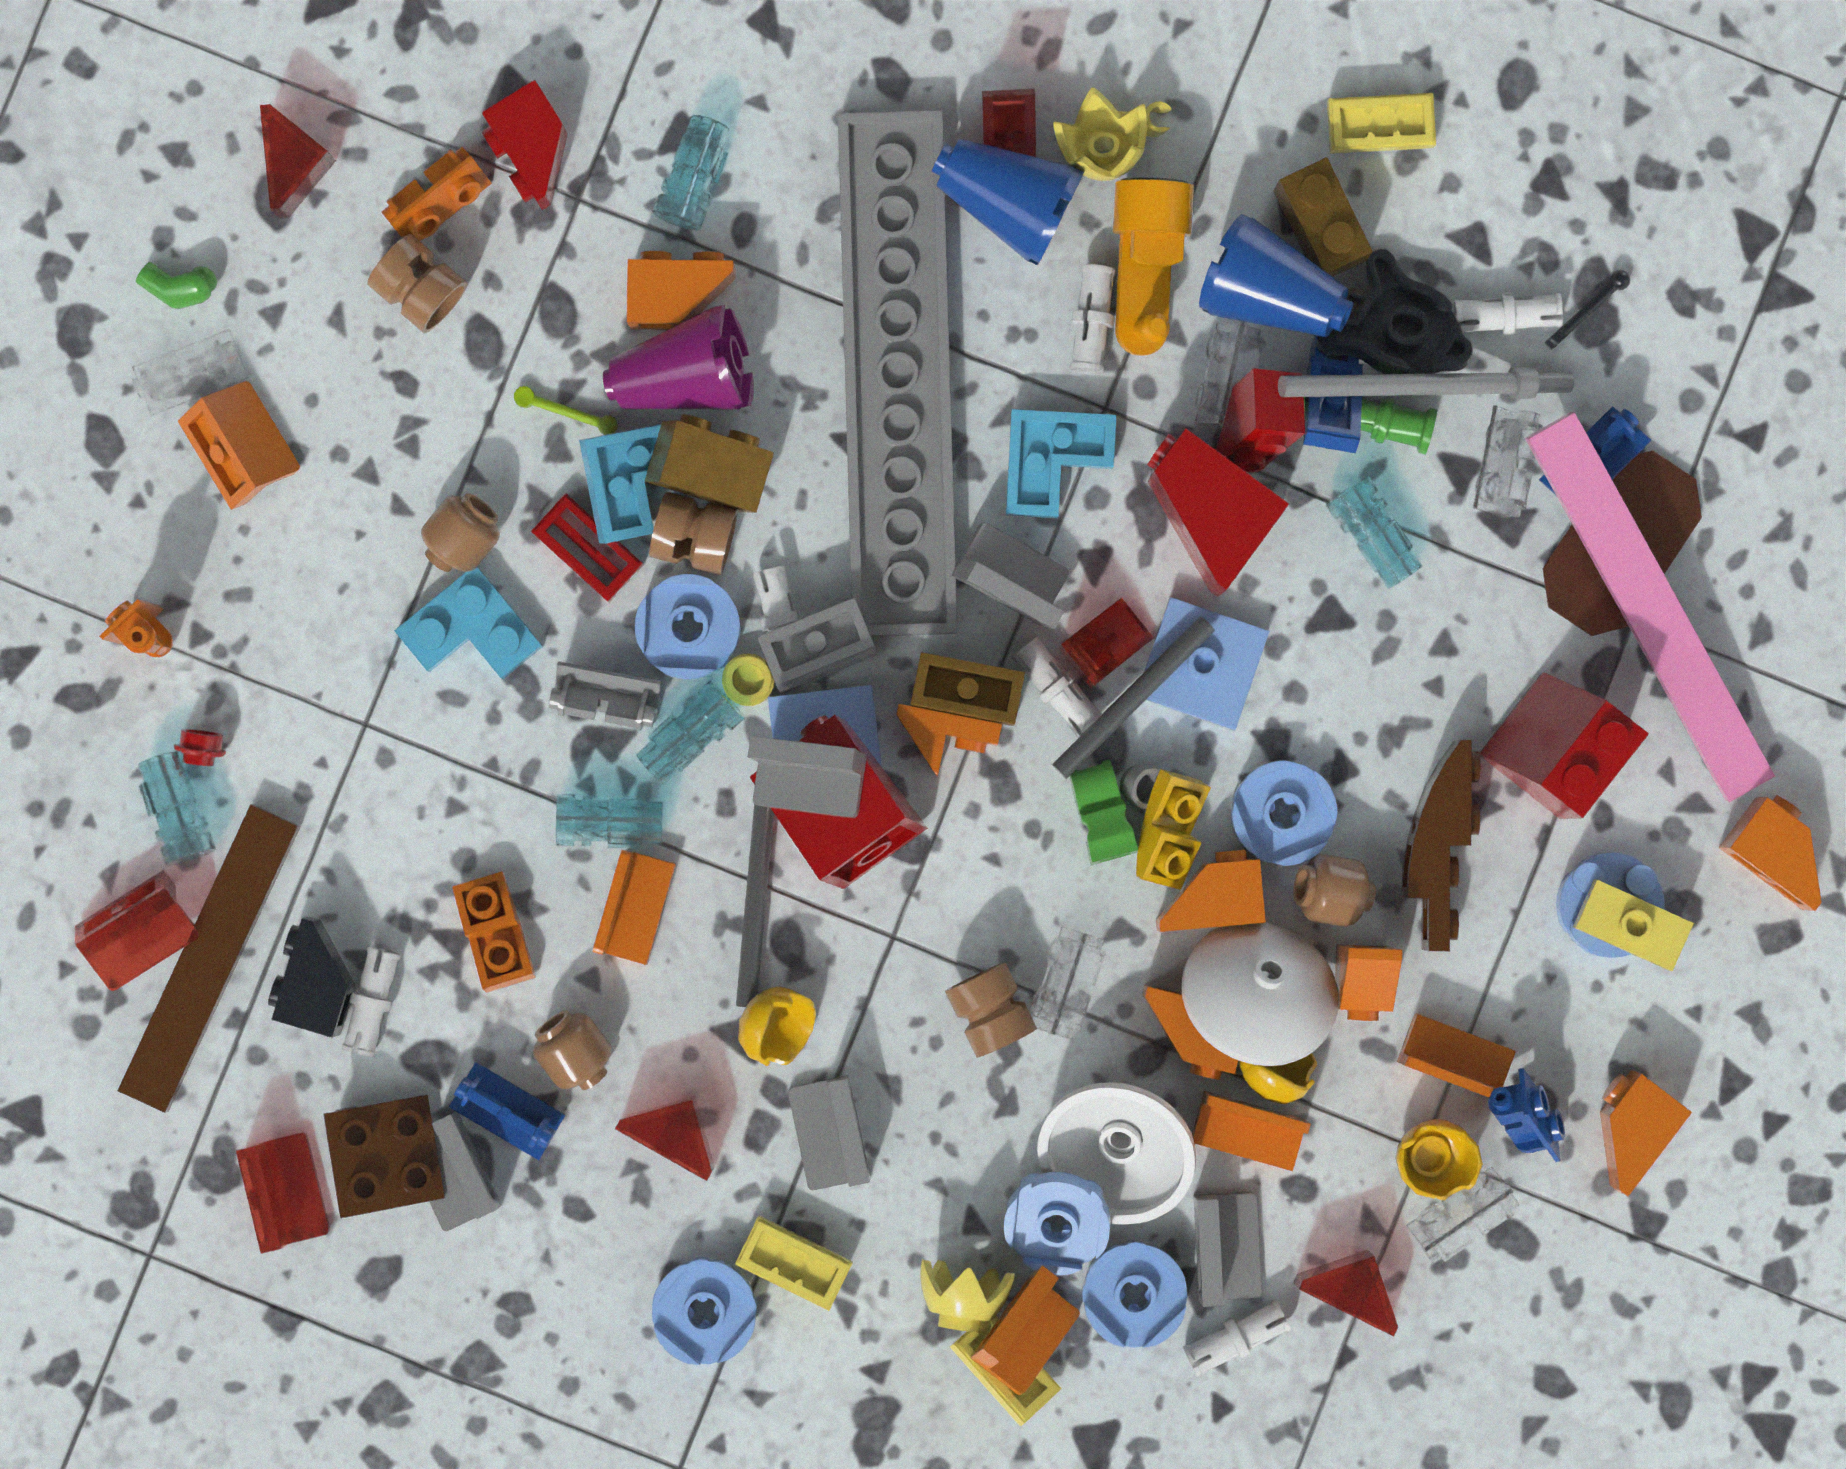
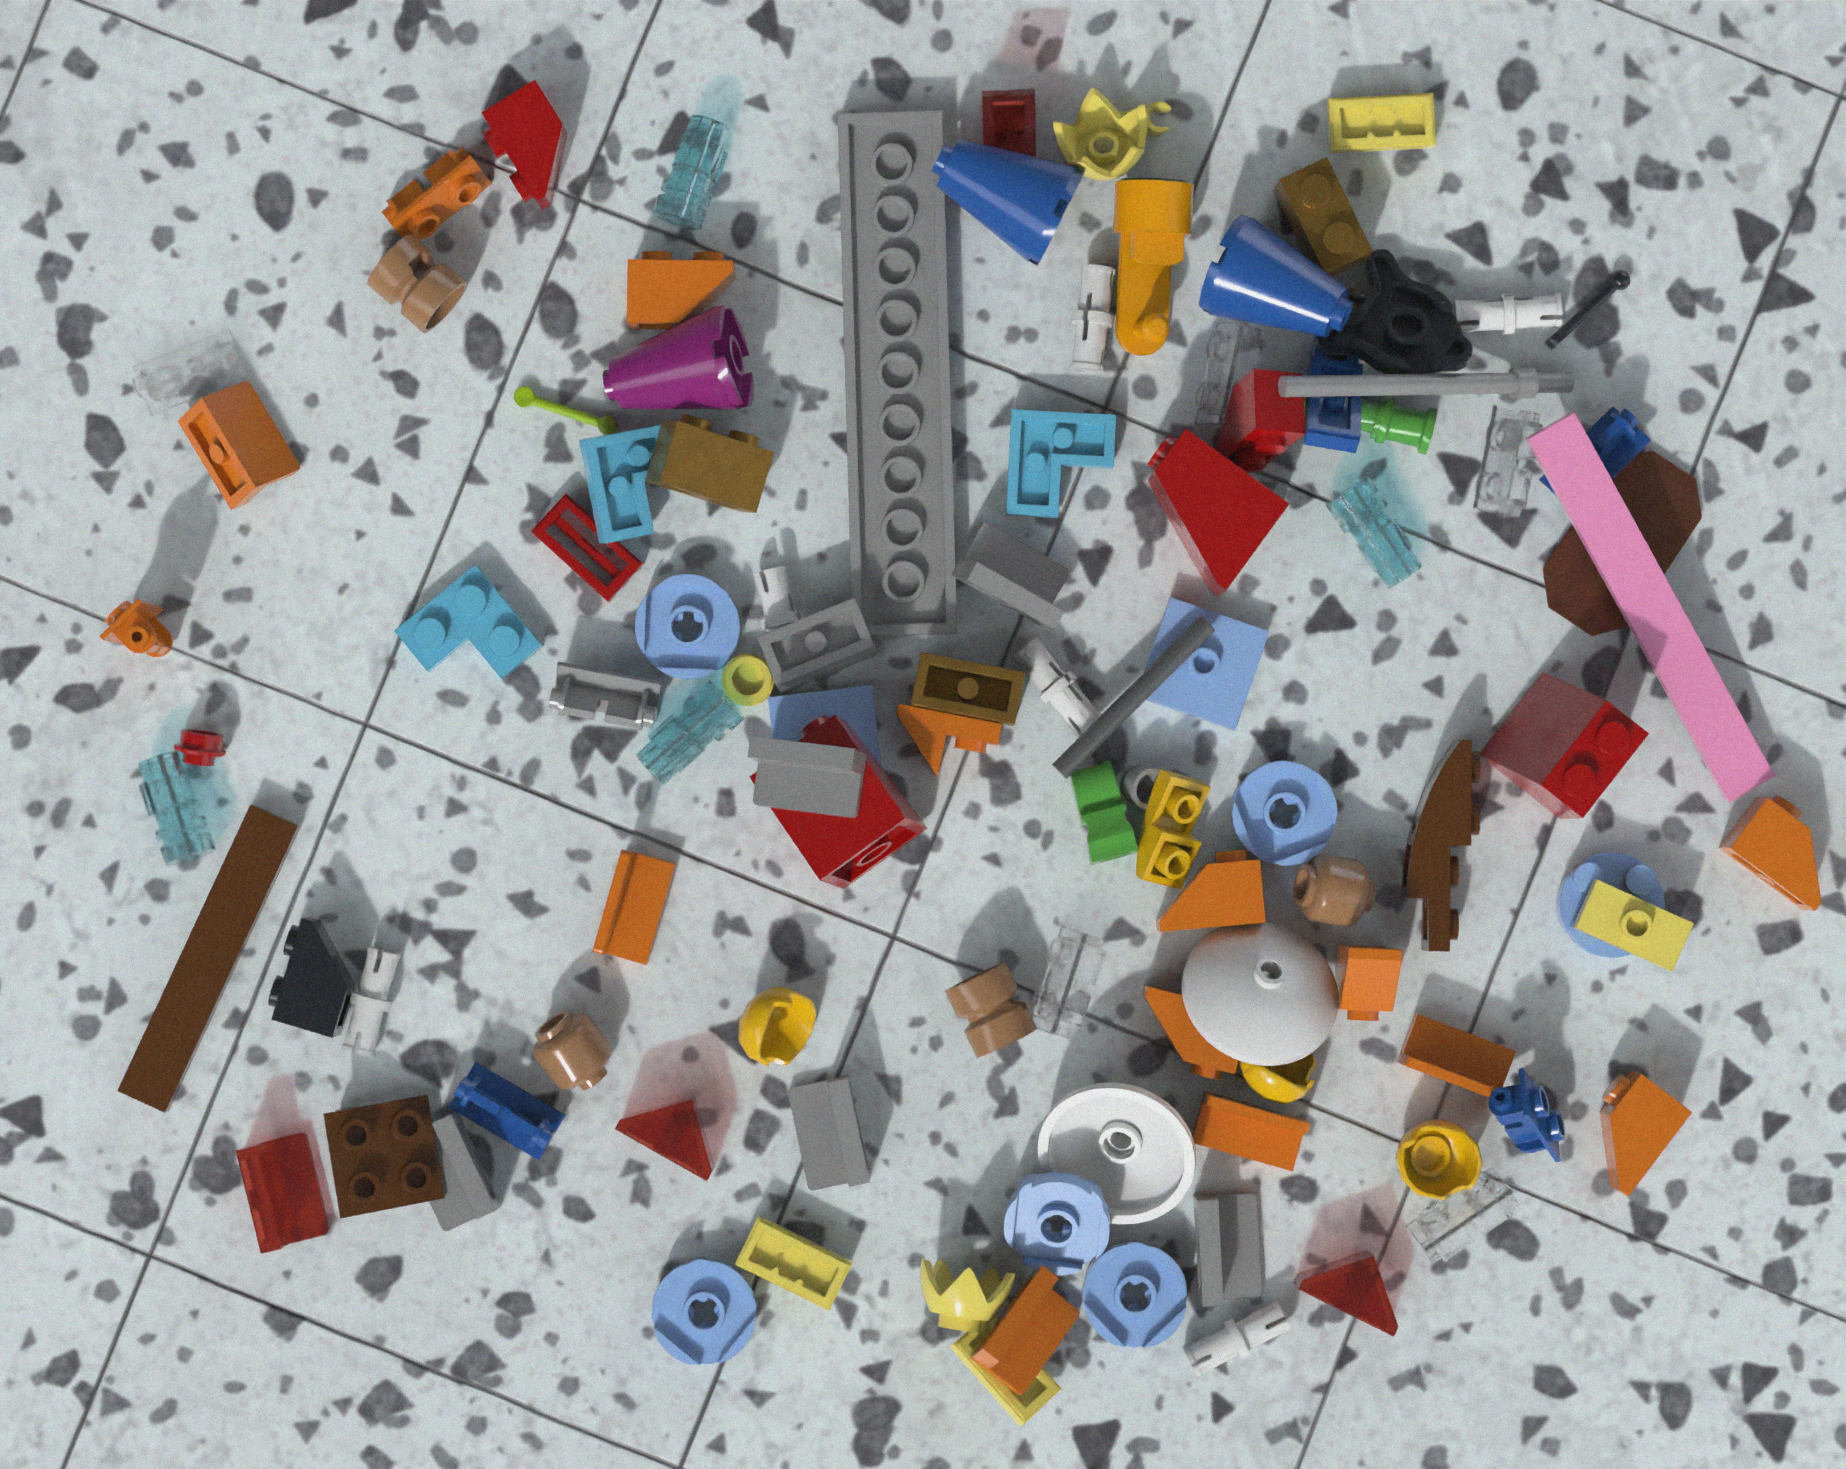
(135, 932): clear red panel -> none
(180, 290): bright green arm -> none
(292, 161): clear red slope -> none
(460, 533): medium nougat head -> none
(494, 932): orange slope -> none
(615, 821): clear light blue axle -> none
(693, 533): medium nougat wheel -> none
(755, 905): dark grey bar -> none
(1105, 642): clear red slope -> none

